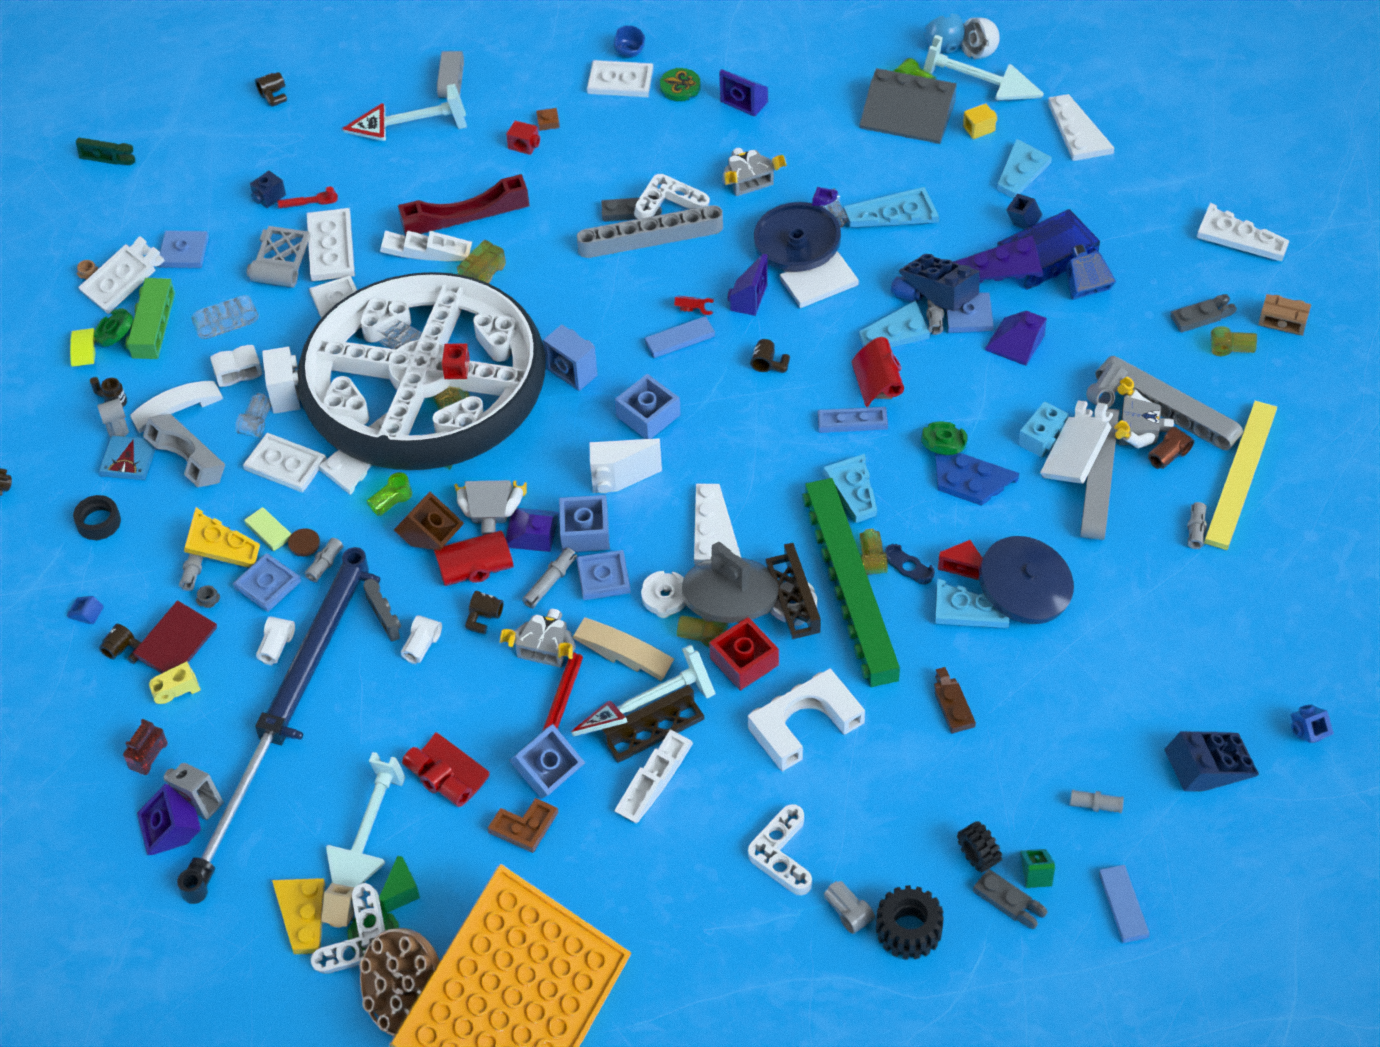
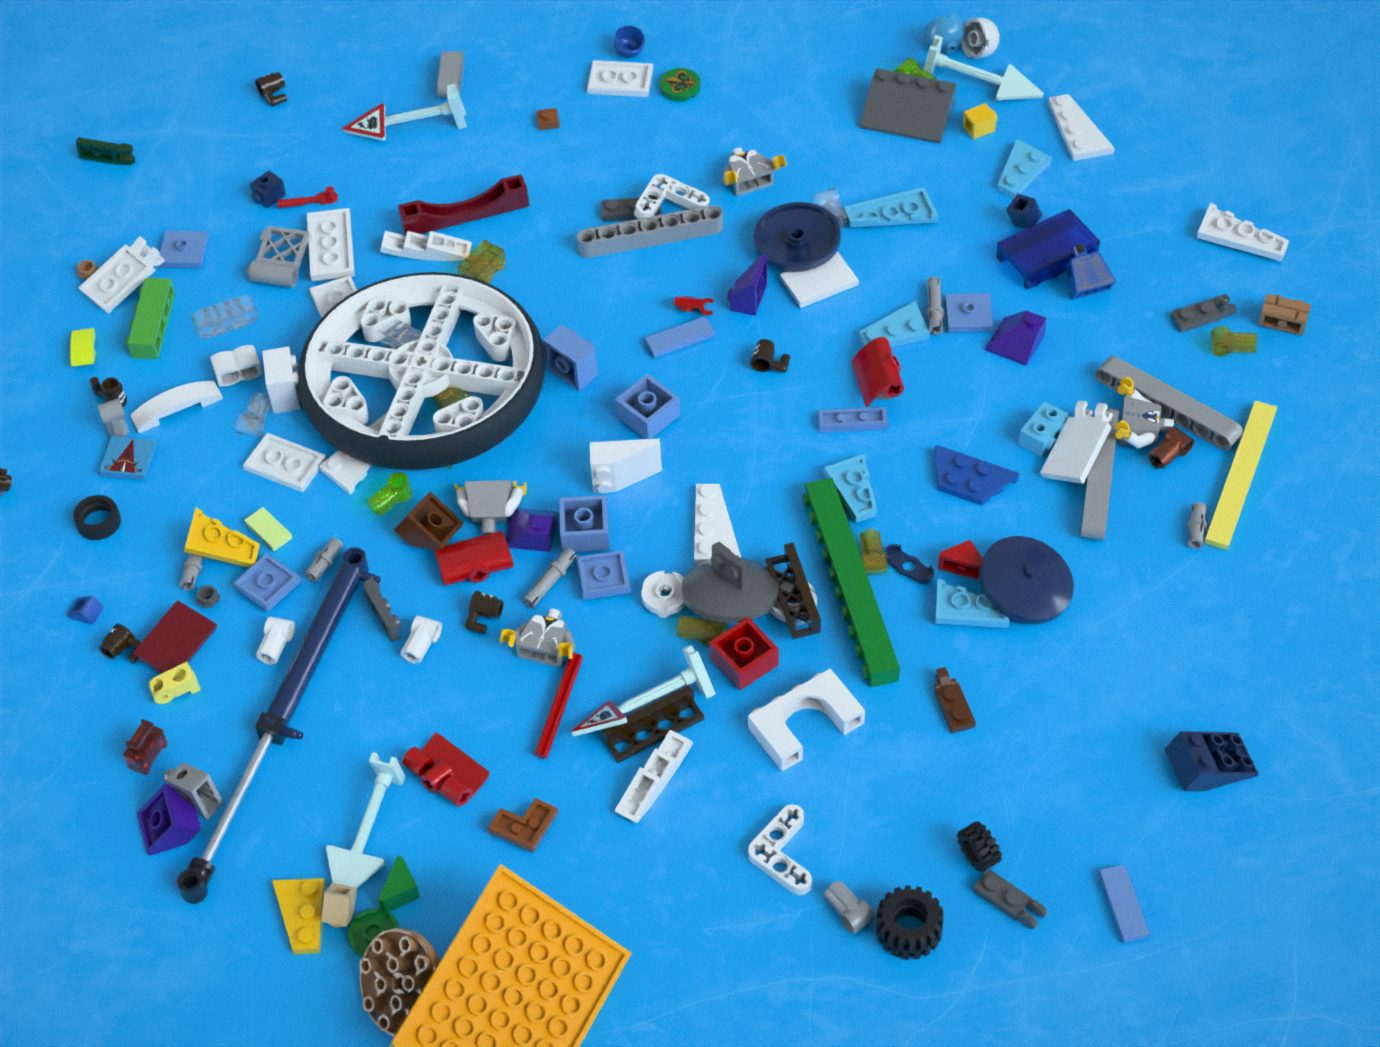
(113, 328): green tile -> none
(169, 434): light grey arch -> none
(304, 542): reddish brown piece -> none
(365, 937): white beam -> none
(455, 361): red brick -> none
(523, 137): red brick -> none
(547, 761): medium blue brick -> none
(625, 648): tan slope -> none
(742, 93): dark purple slope -> none
(824, 196): dark purple tile -> none
(905, 290): blue brick -> none
(942, 281): dark blue slope -> none
(944, 438): green tile -> none
(1009, 260): dark purple wing -> none
(1037, 868): green slope -> none
(1097, 801): light grey pin -> none
(1107, 384): light grey piece -> none
(1311, 723): blue brick -> none

